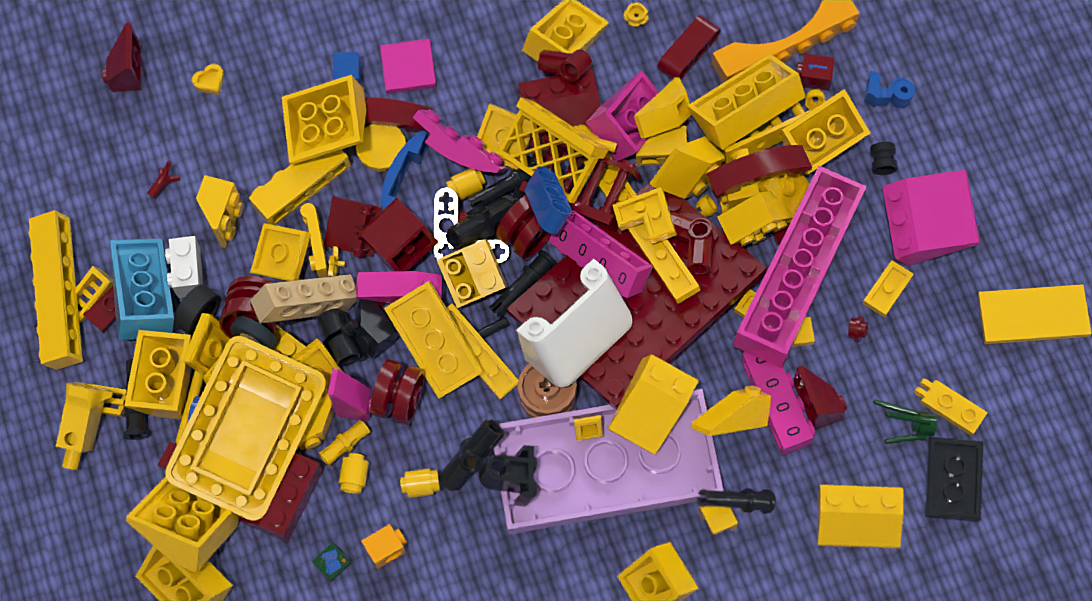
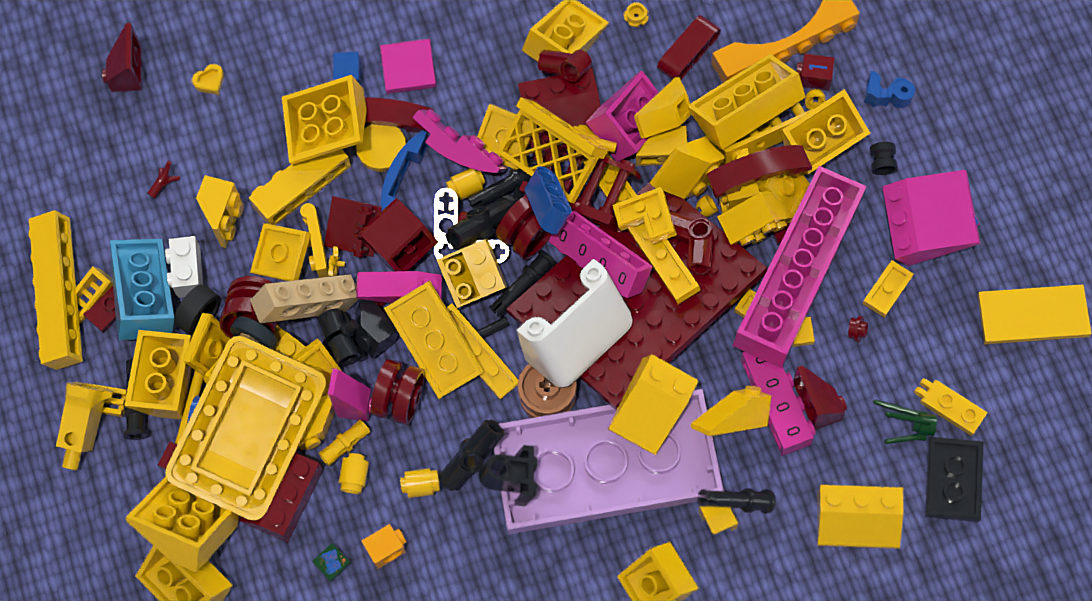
(588, 428): yellow slope -> none

